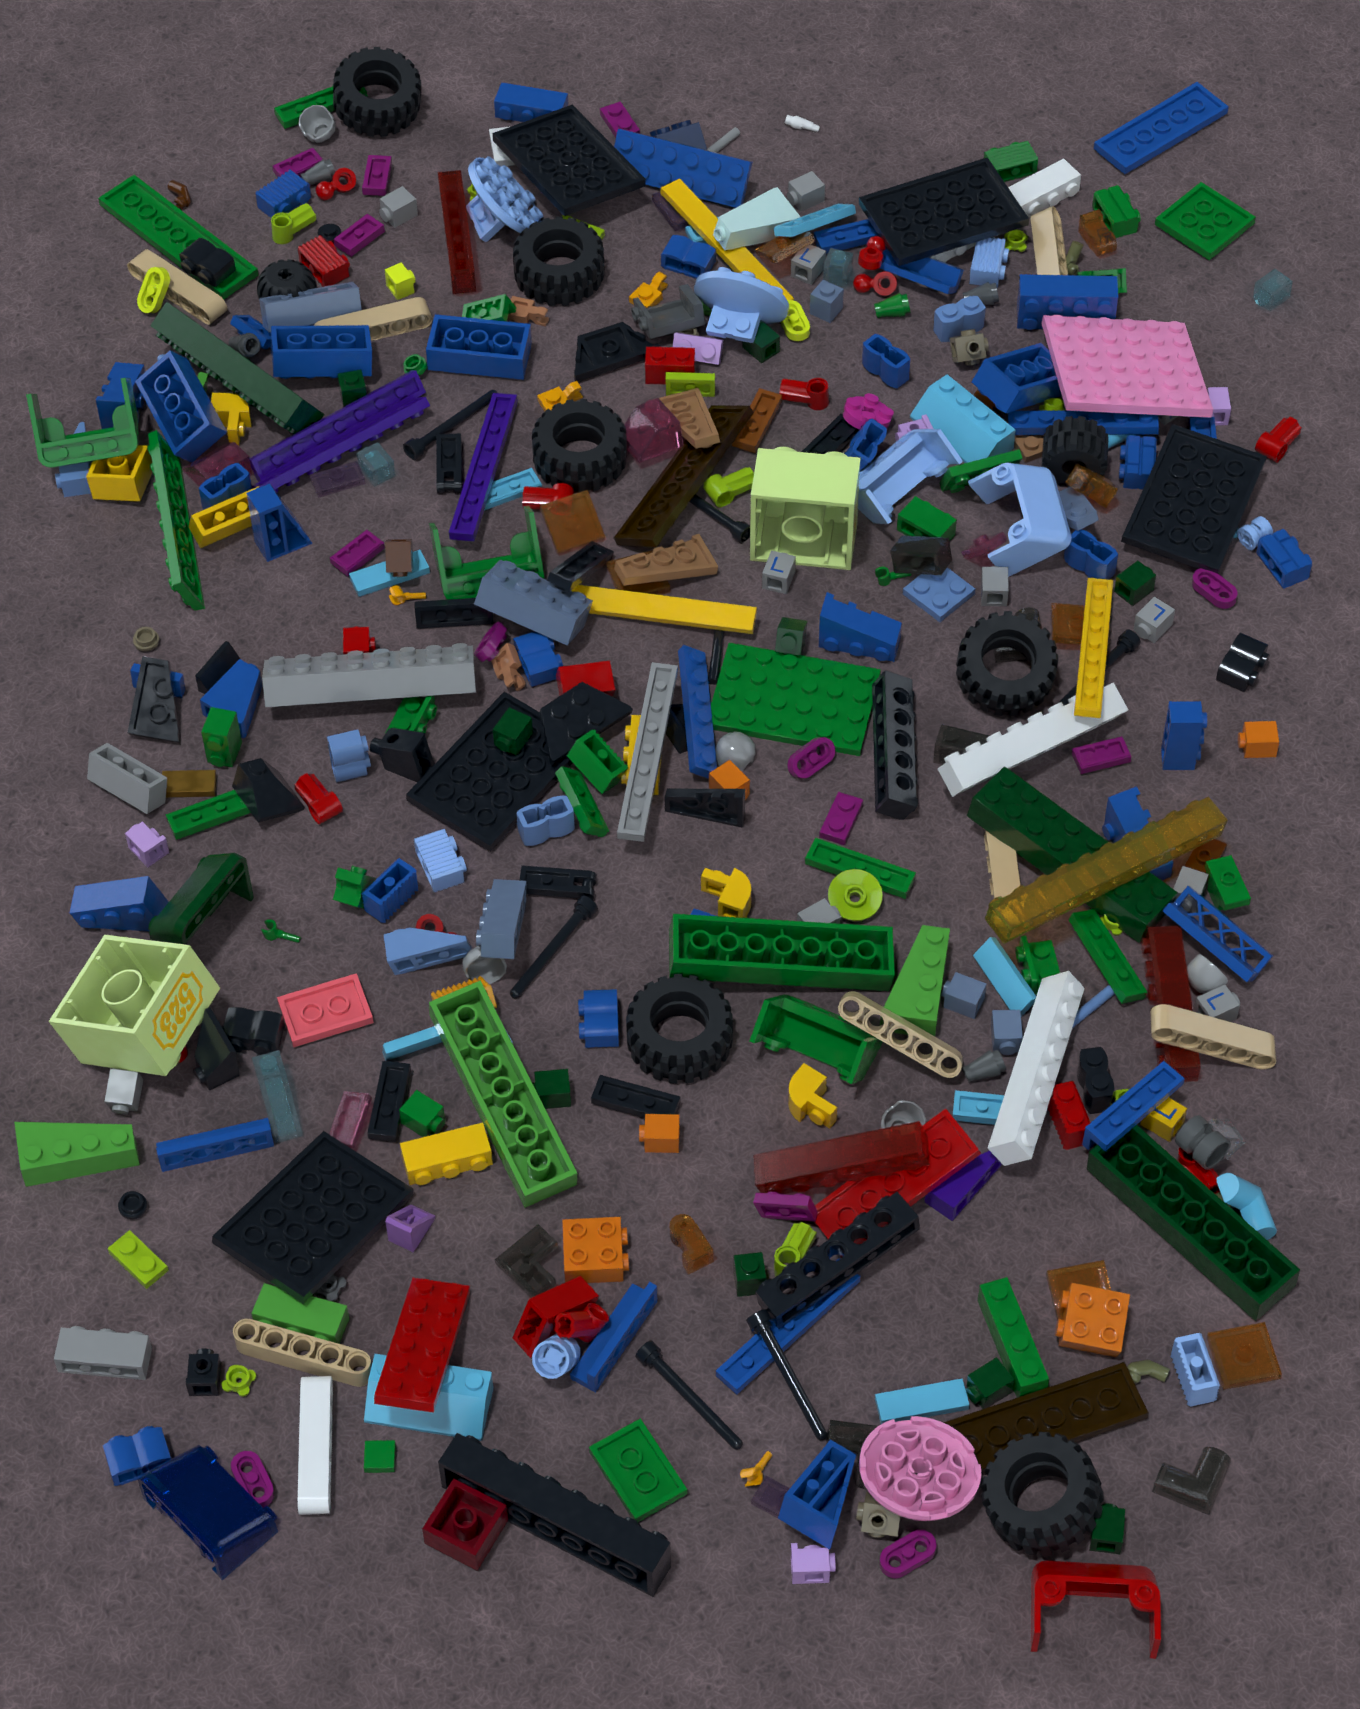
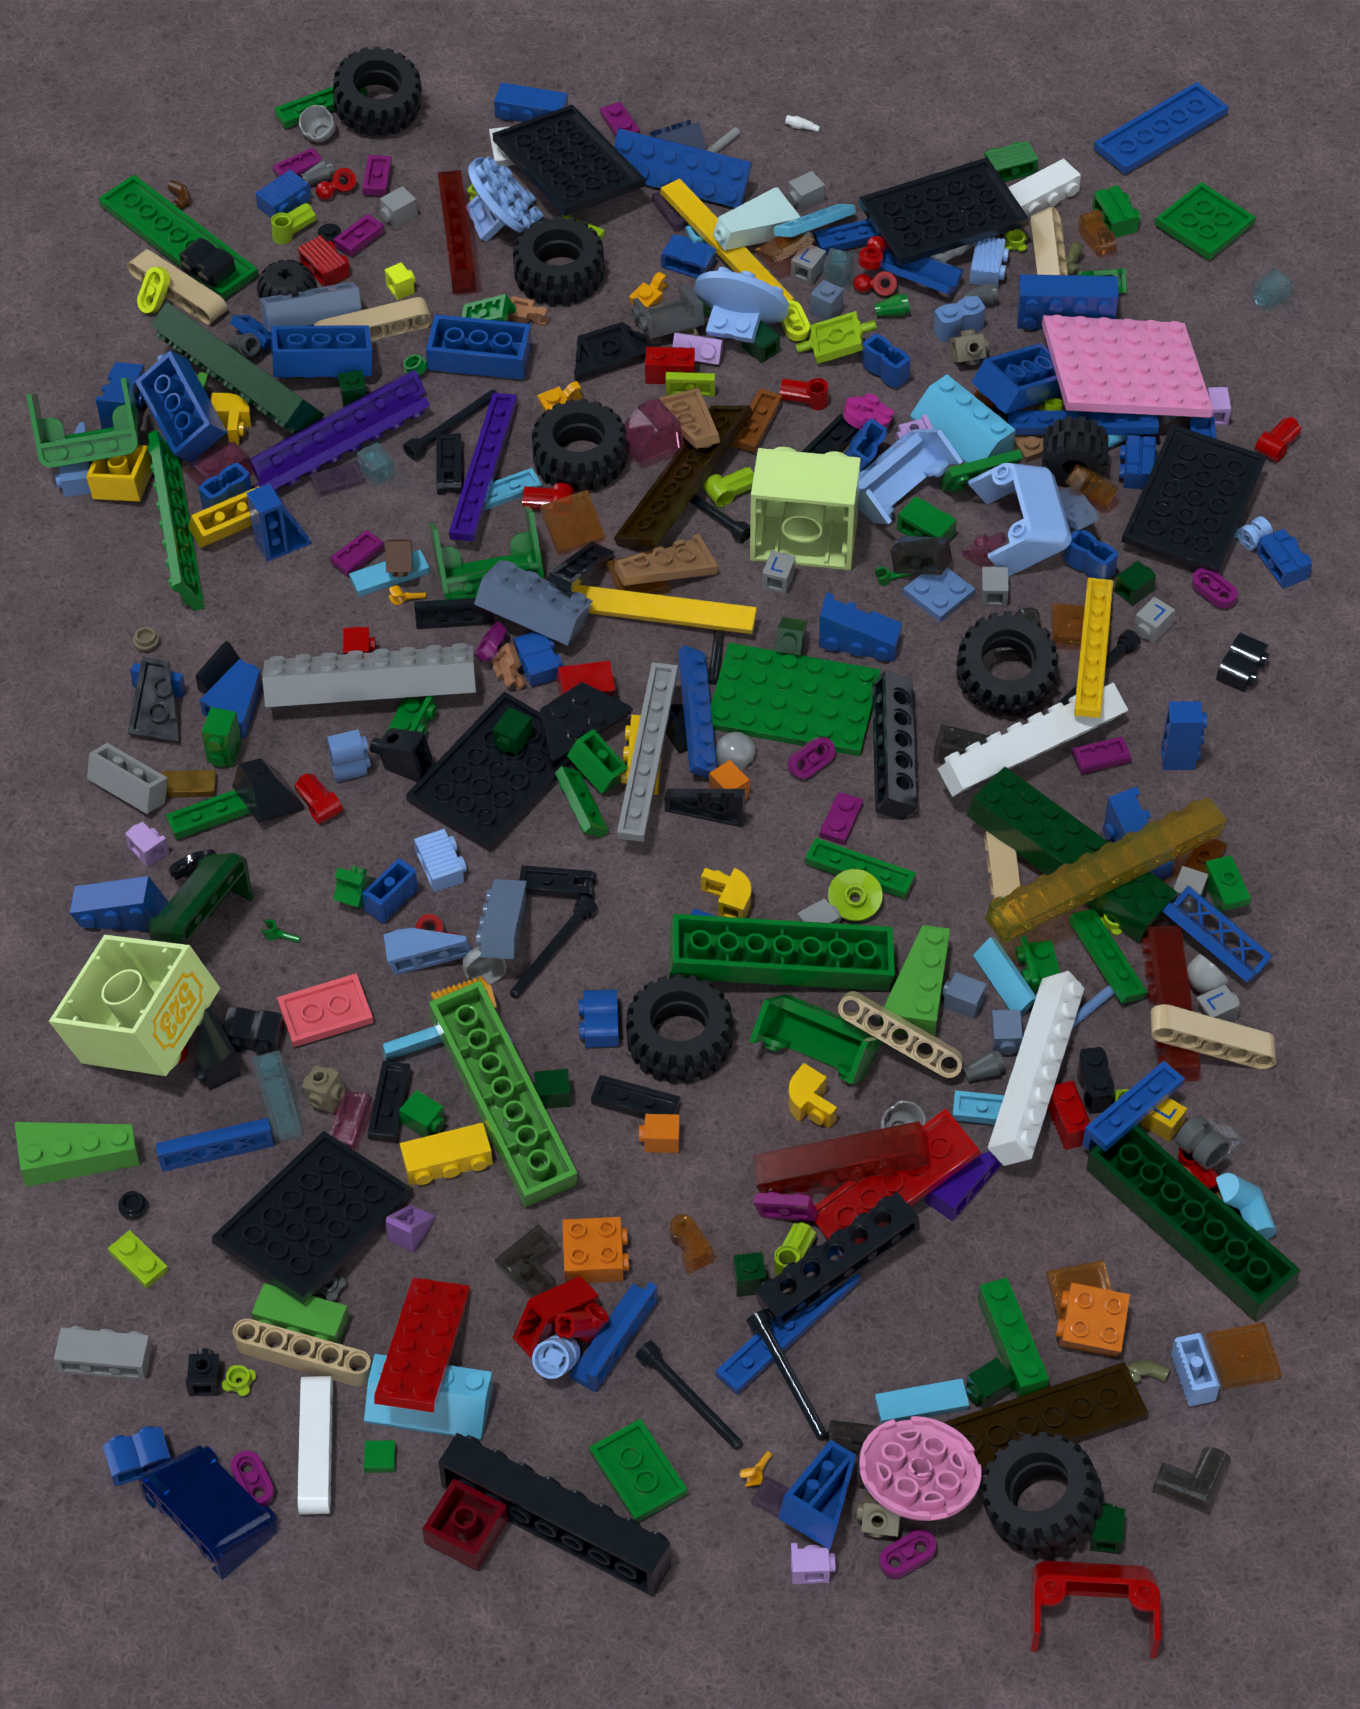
(123, 1091): light grey brick -> none
(189, 864): none -> black wheel
(324, 1088): none -> dark tan brick
(545, 820): medium blue brick -> none
(836, 337): none -> lime plate
(1259, 739): orange brick -> none

